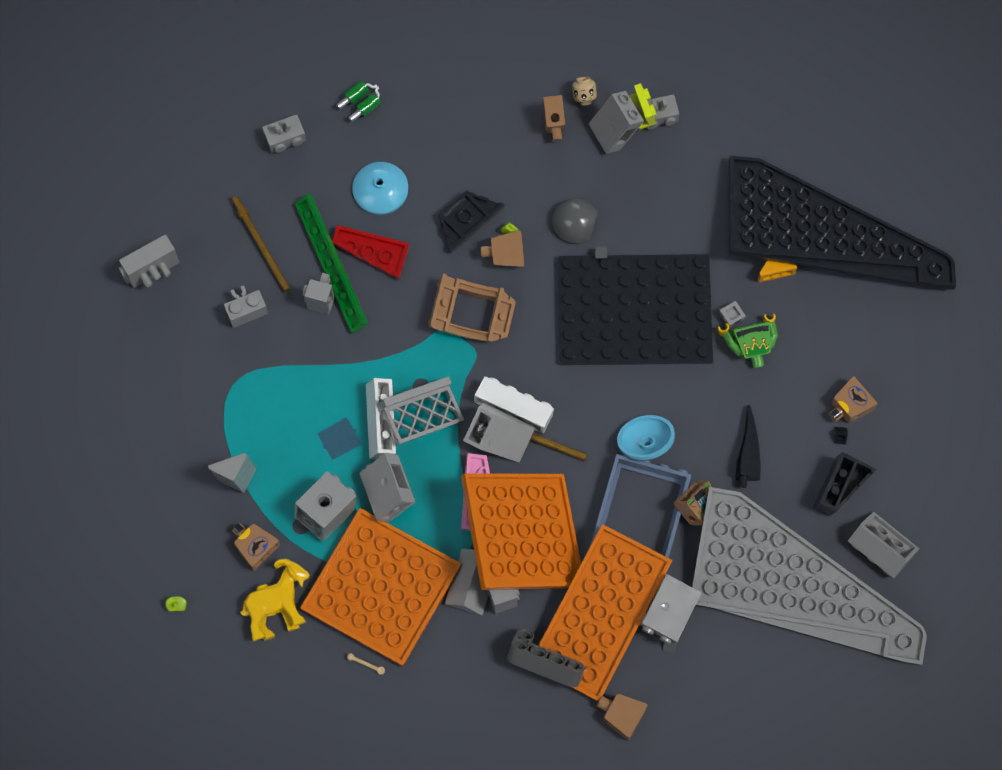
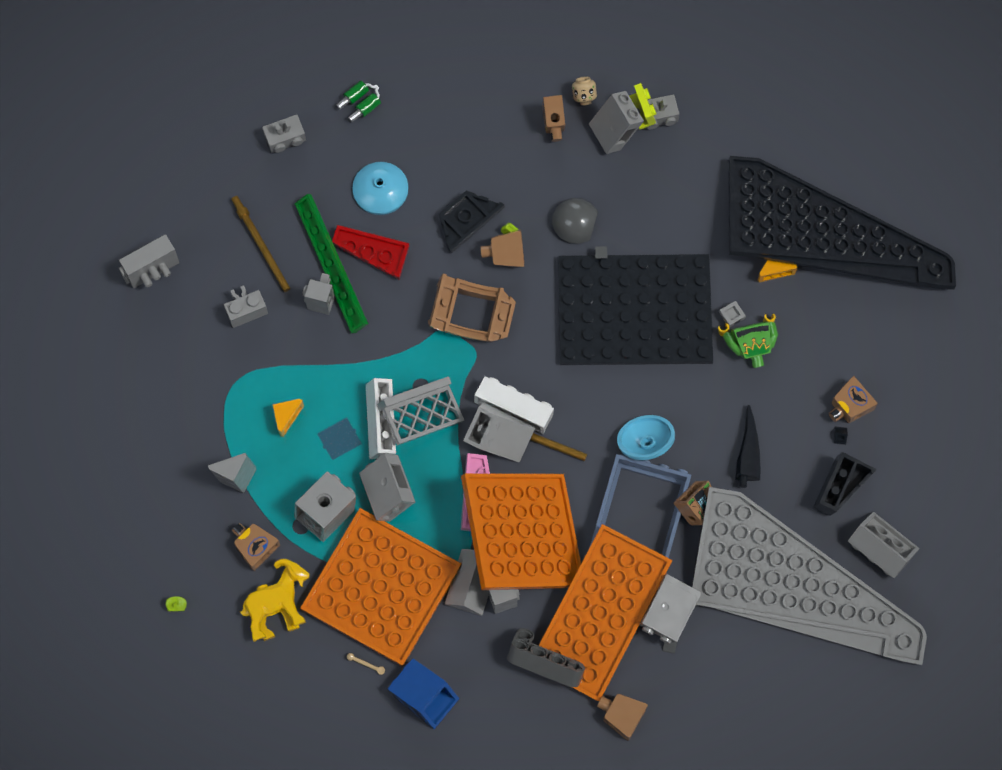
(286, 414): none -> light orange slope
(423, 693): none -> blue slope

